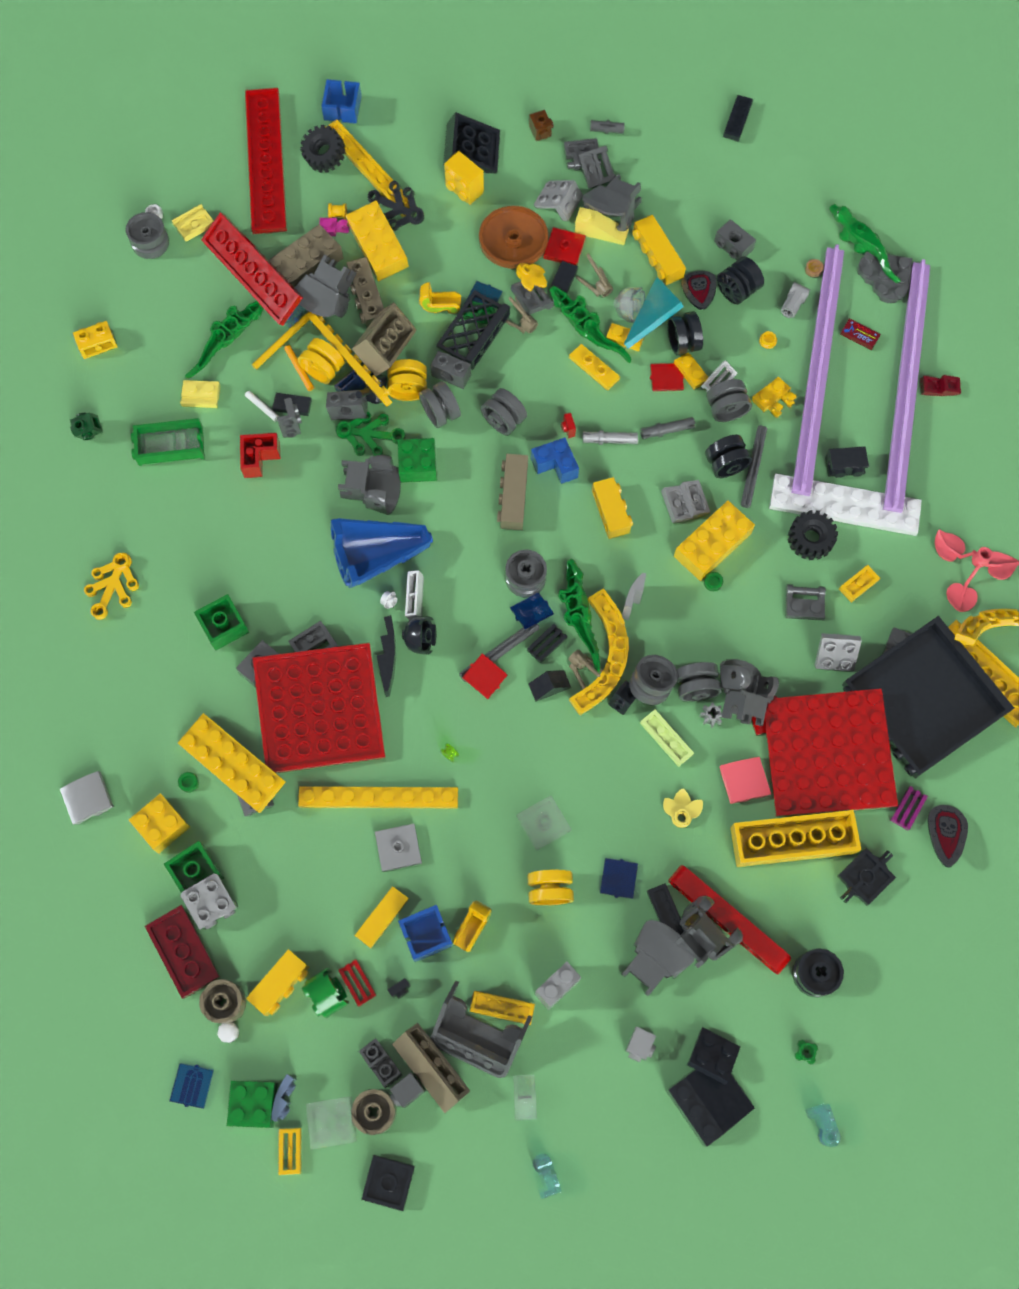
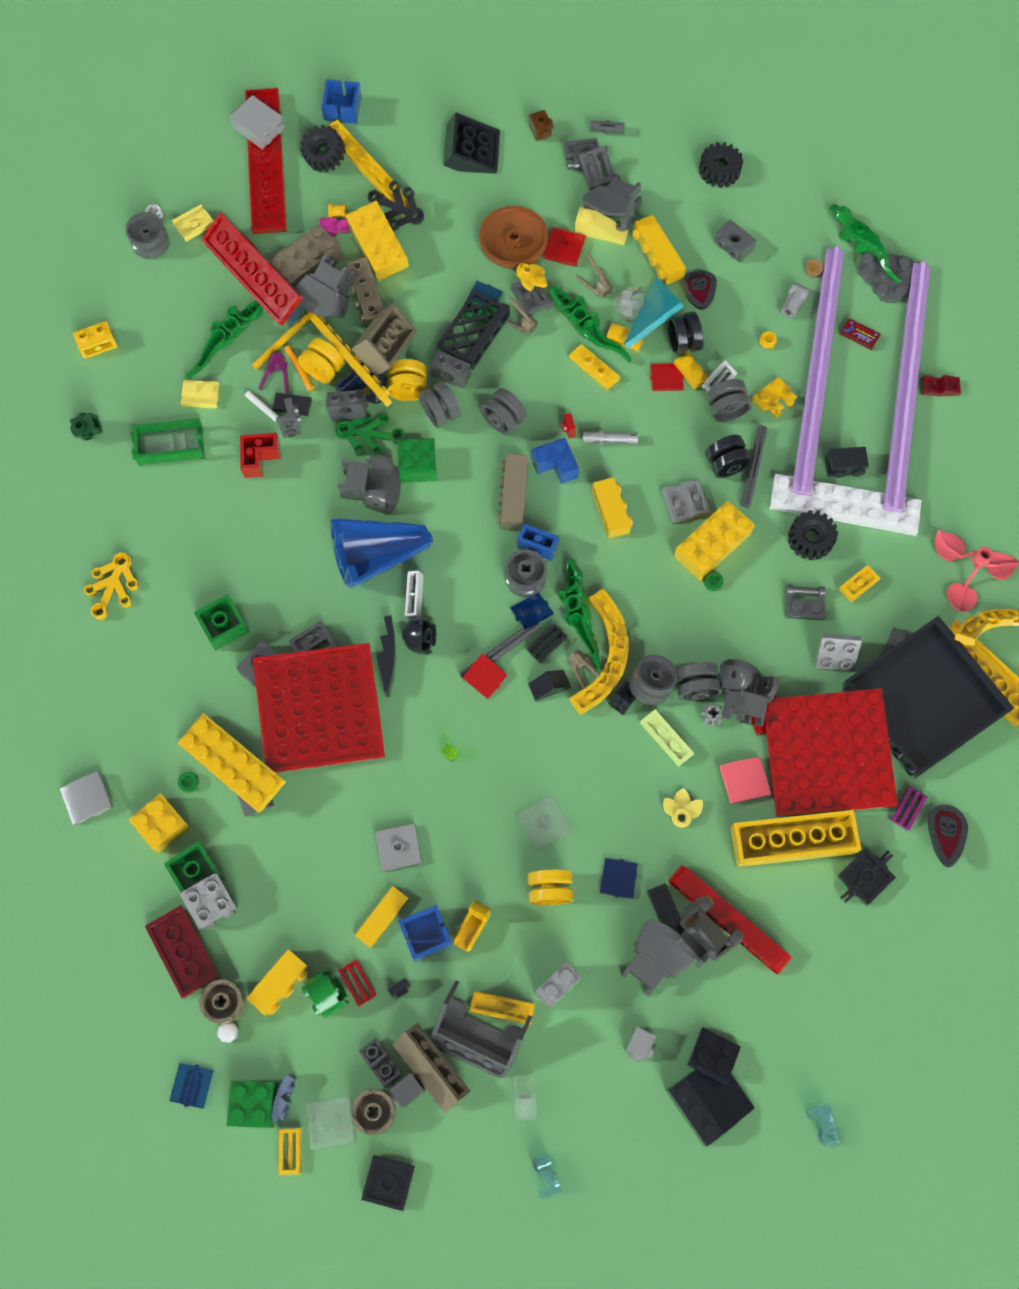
(257, 122): none -> light grey brick
(276, 364): none -> magenta plant
(378, 797): yellow plate -> none
(388, 599): white plate -> none
(439, 301): yellow animal -> none
(464, 178): yellow brick -> none
(538, 540): none -> blue brick
(561, 195): light grey bracket -> none
(564, 276): black tile -> none
(634, 595): light grey slope -> none
(665, 428): dark grey pin -> none
(720, 174): none -> black tyre
(738, 118): black plate -> none
(740, 280): black wheel -> none
(812, 1049): green plate -> none
(830, 972): black wheel -> none

